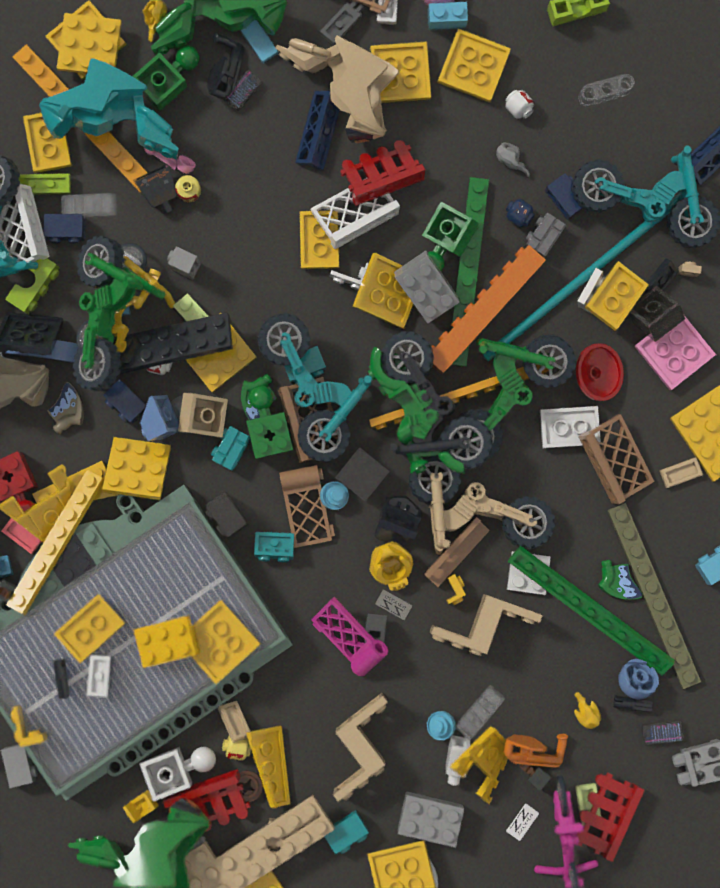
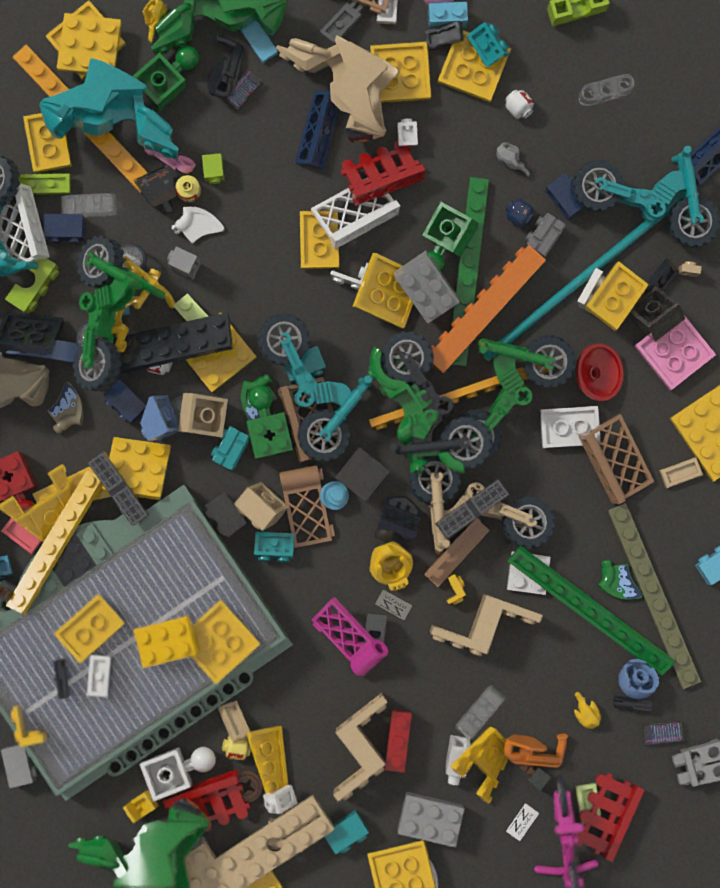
(118, 488): none -> tile
(197, 223): none -> white arm
(213, 168): none -> lime brick
(261, 506): none -> tan brick
(280, 800): none -> white bracket
(398, 740): none -> red brick
(407, 133): none -> white bracket
(441, 725): medium azure plate -> none
(444, 35): none -> black plate
(472, 509): none -> tile
(488, 44): none -> teal bracket

